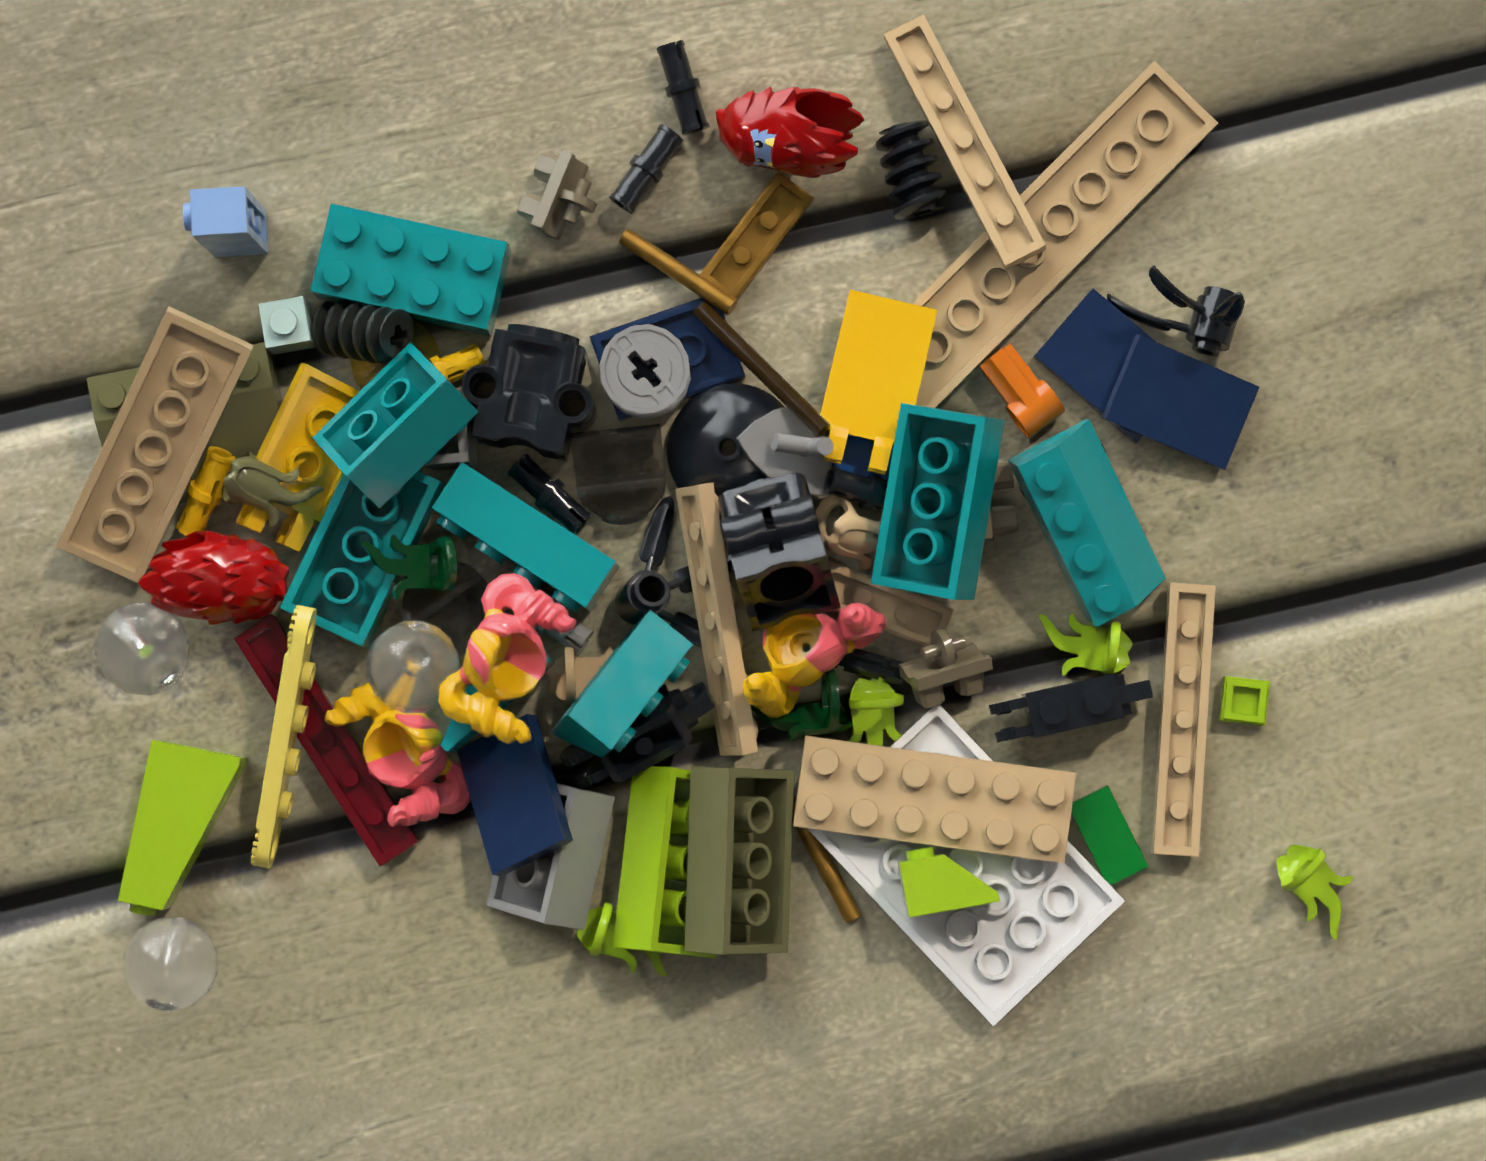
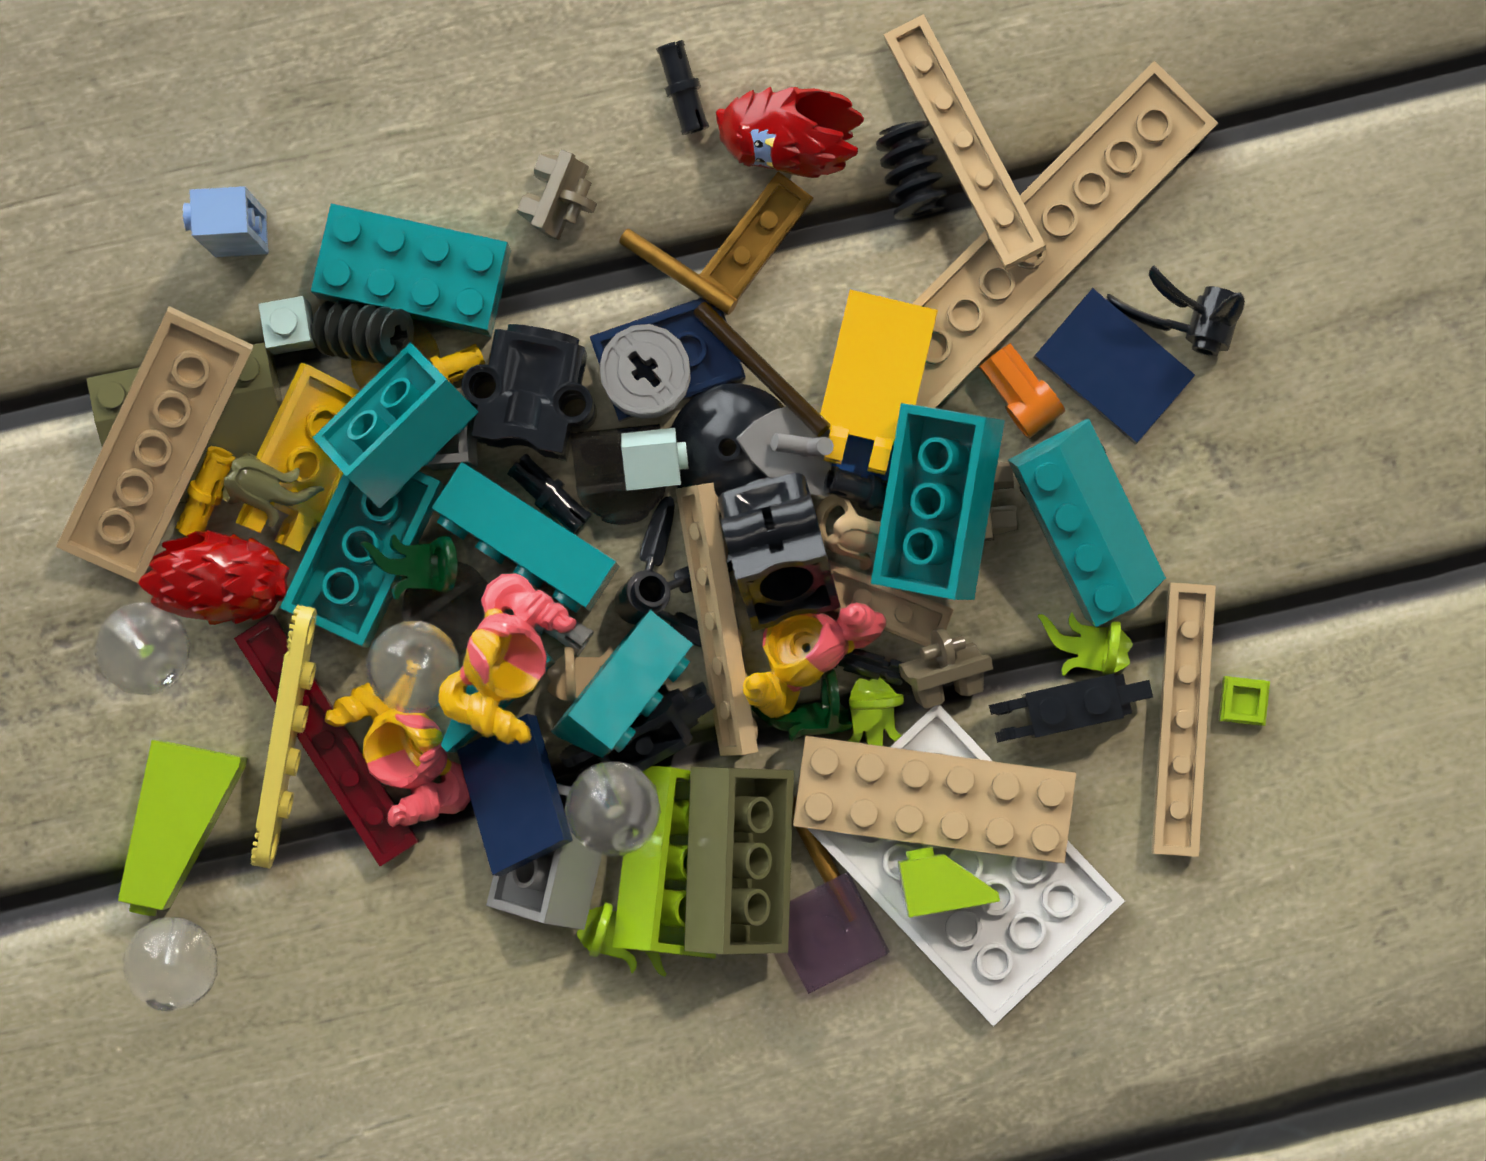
(613, 808): none -> clear piece
(646, 168): black pin -> none
(653, 458): none -> light aqua brick
(832, 933): none -> tile
(1107, 835): green tile -> none
(1180, 402): dark blue tile -> none
(1309, 877): lime piece -> none

